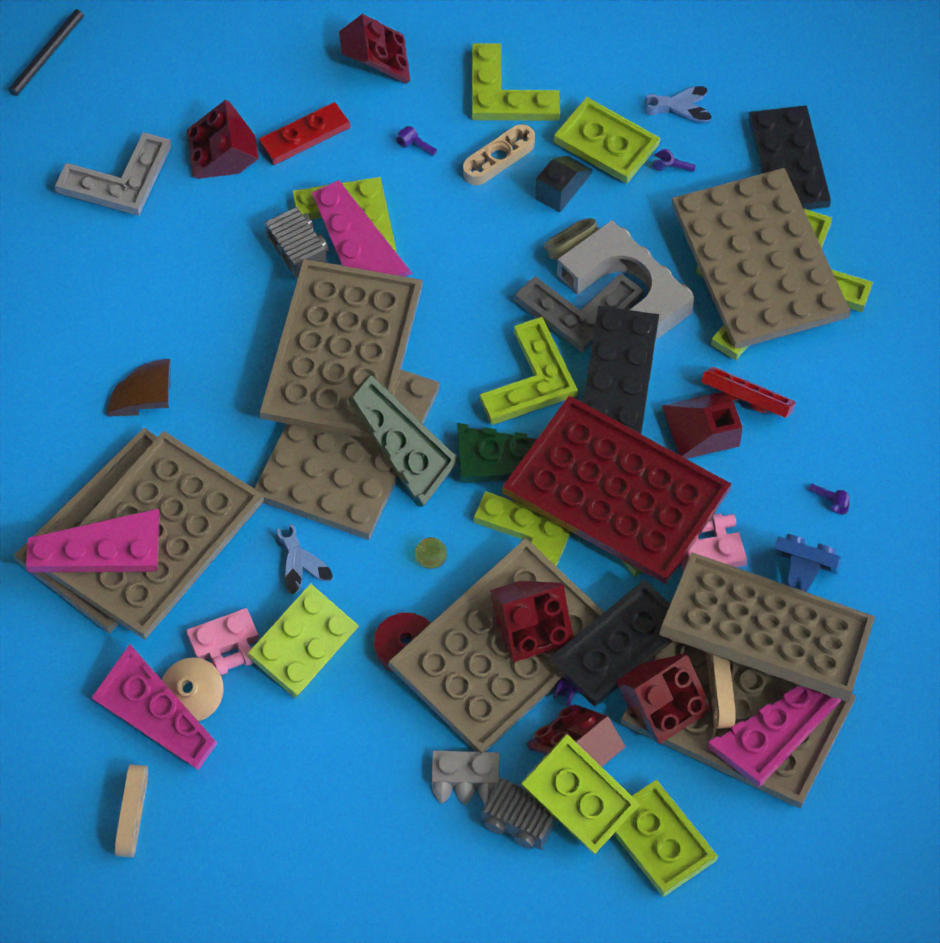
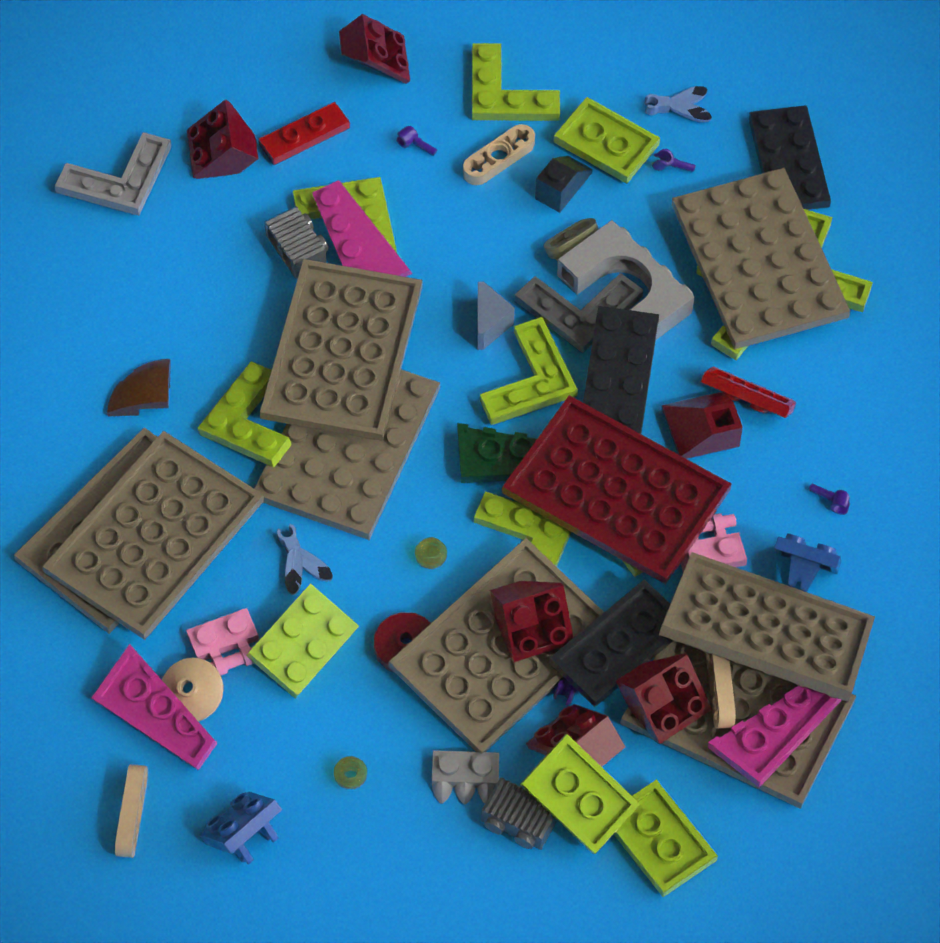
(46, 52): black bar -> none
(104, 546): dark pink wing -> none
(229, 422): none -> lime plate
(240, 822): none -> blue plate
(347, 764): none -> plate
(407, 444): wing -> none
(494, 315): none -> sand blue slope

